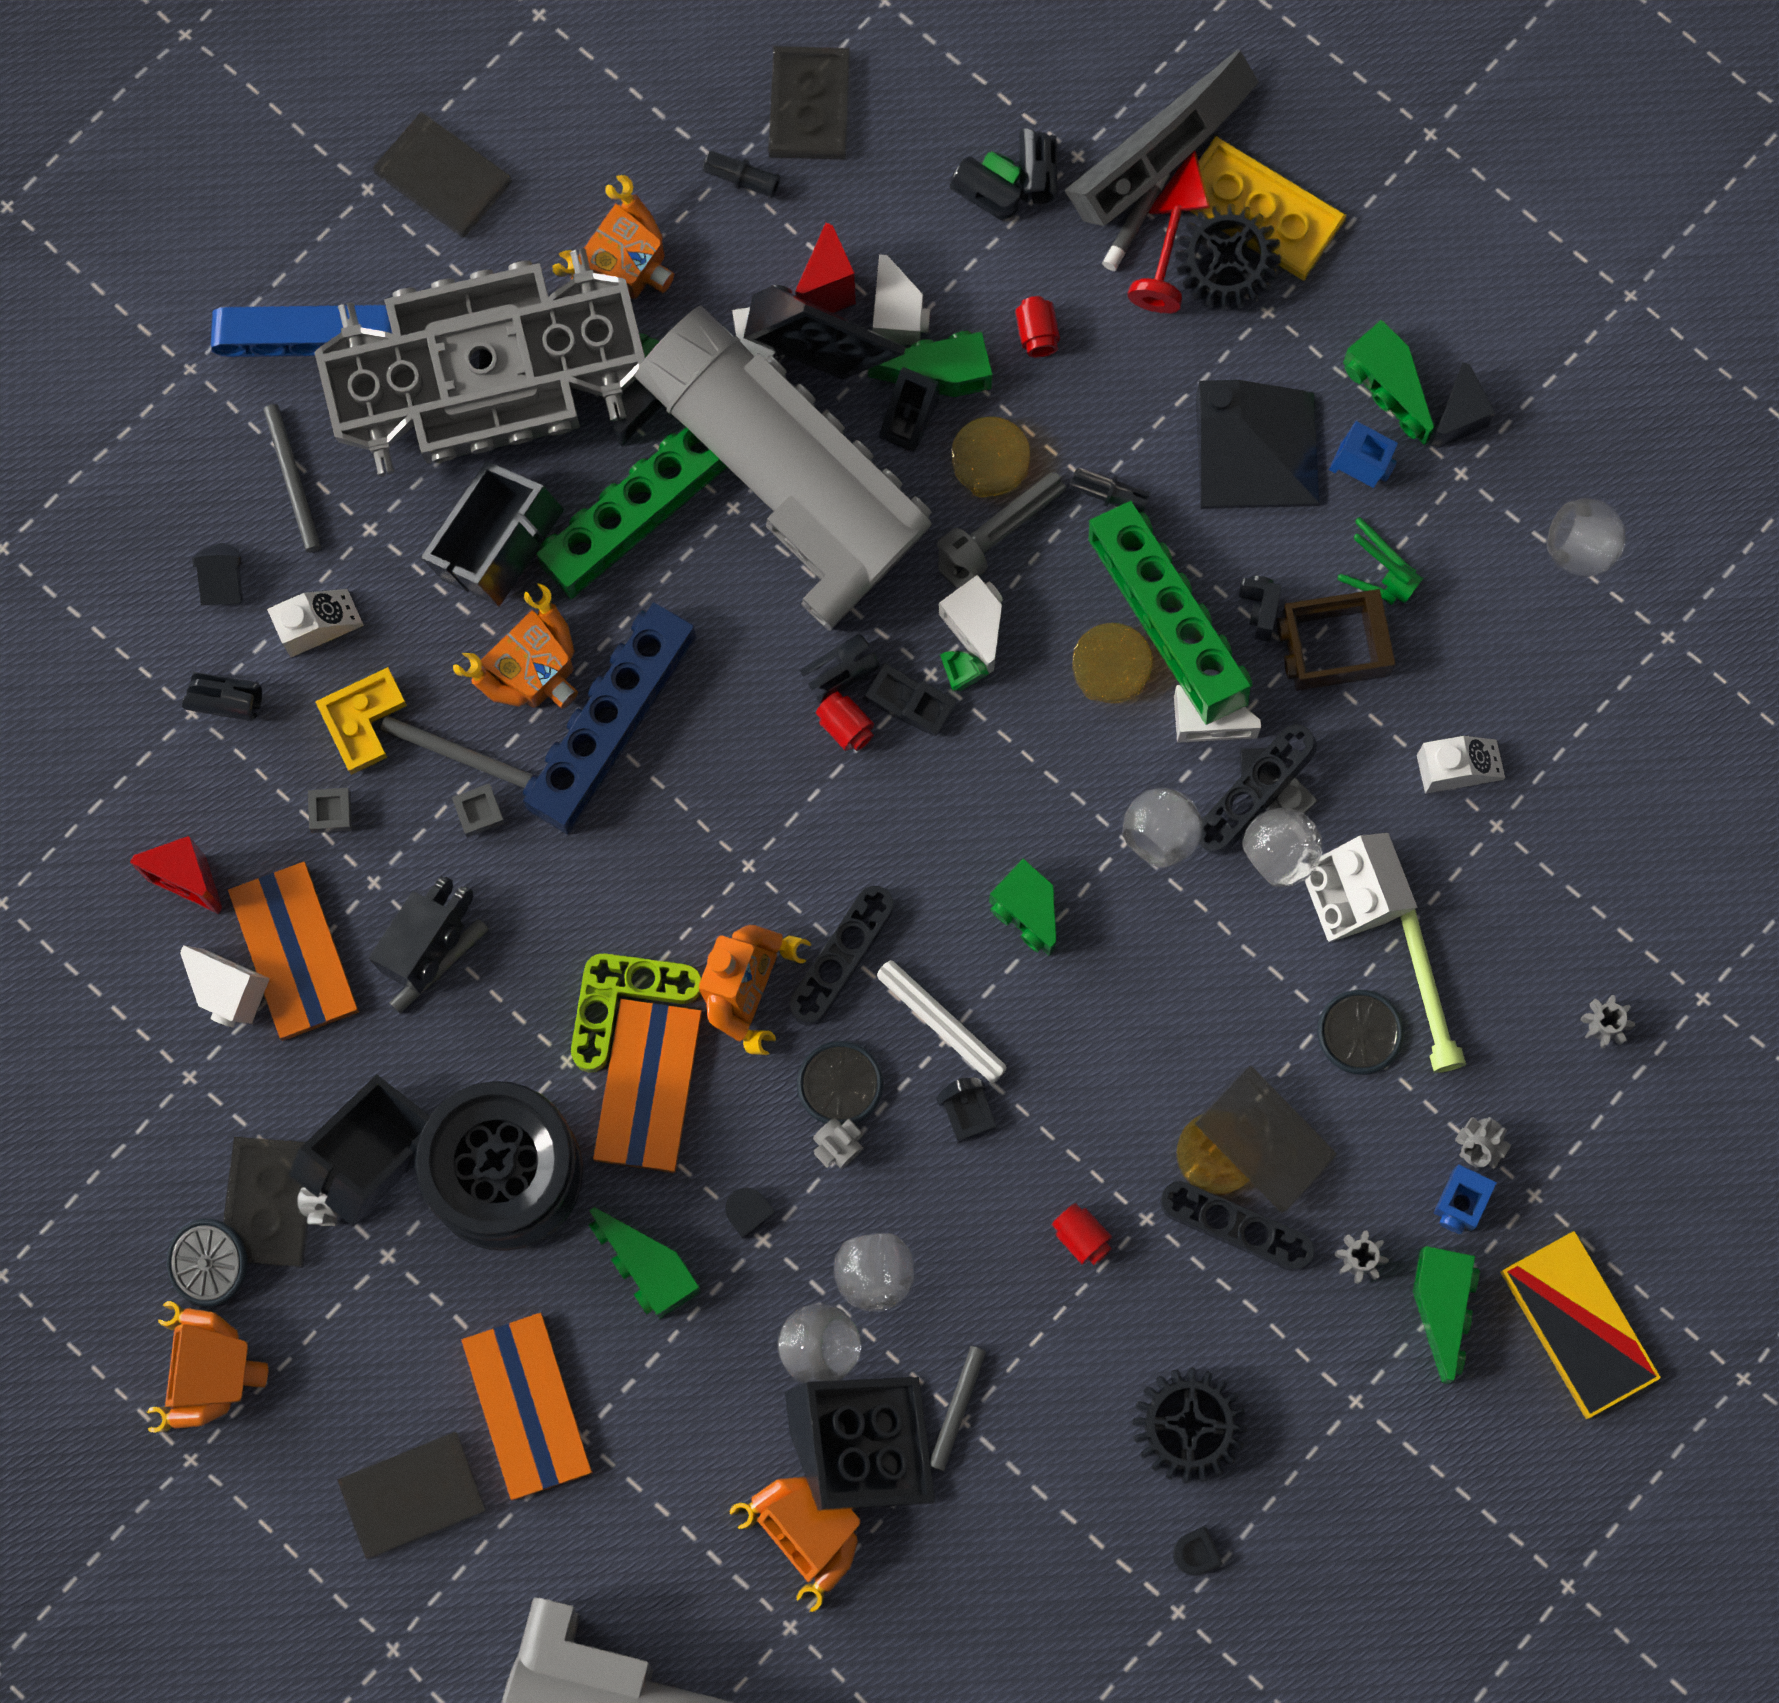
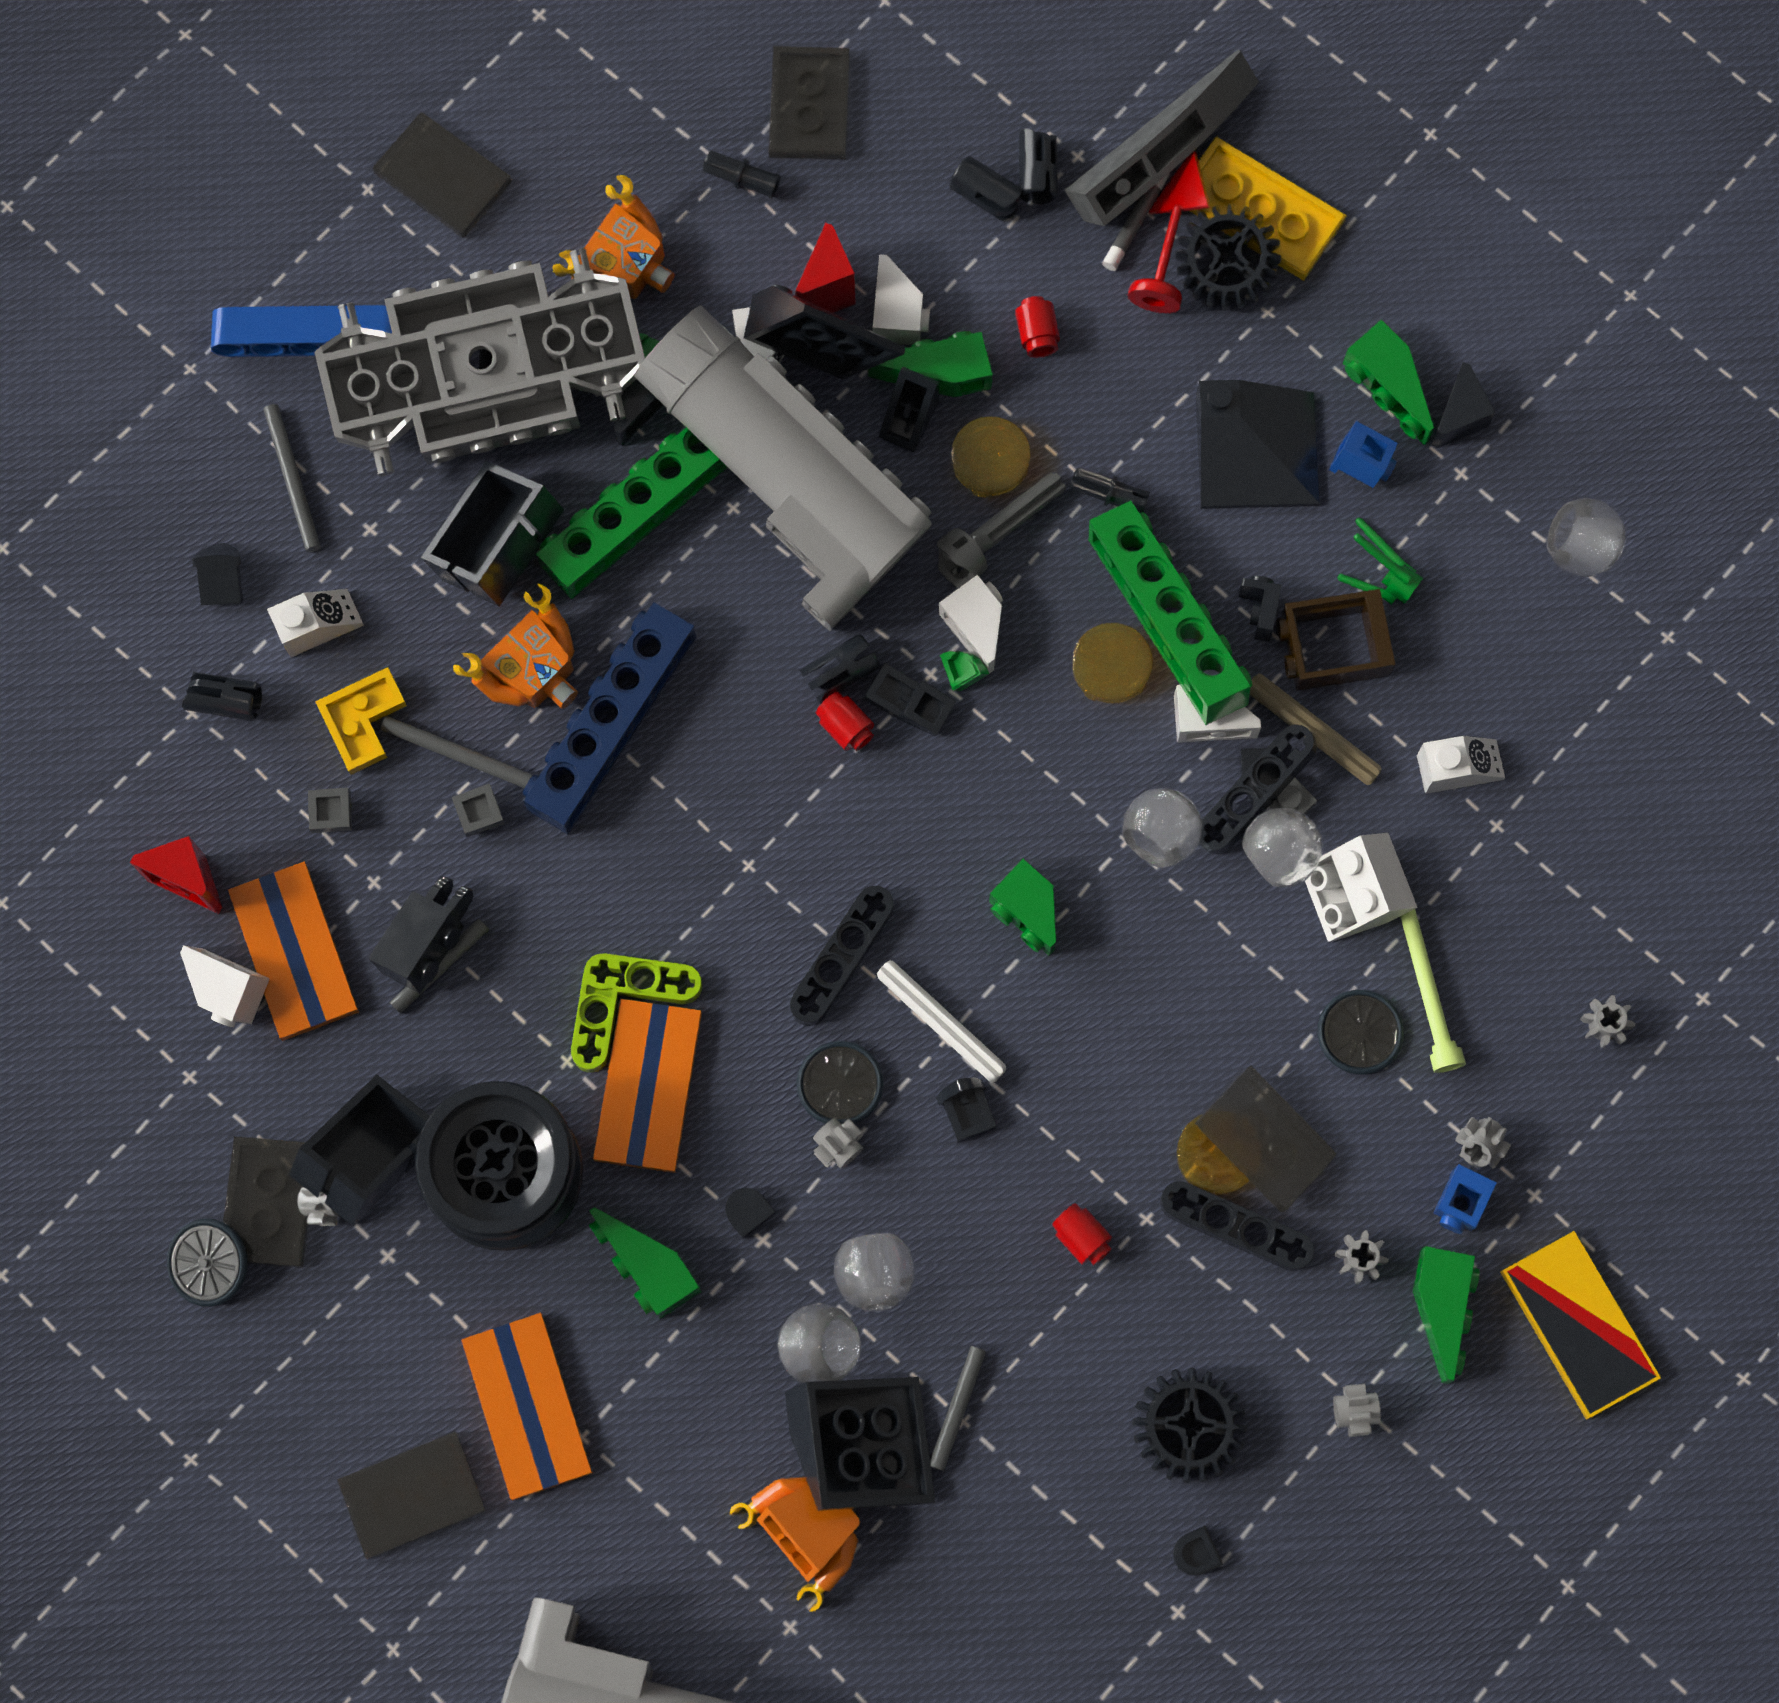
(205, 1369): orange torso -> none
(737, 978): orange torso -> none
(1002, 166): green tile -> none
(1327, 739): none -> dark tan axle
(1356, 1410): none -> light grey gear

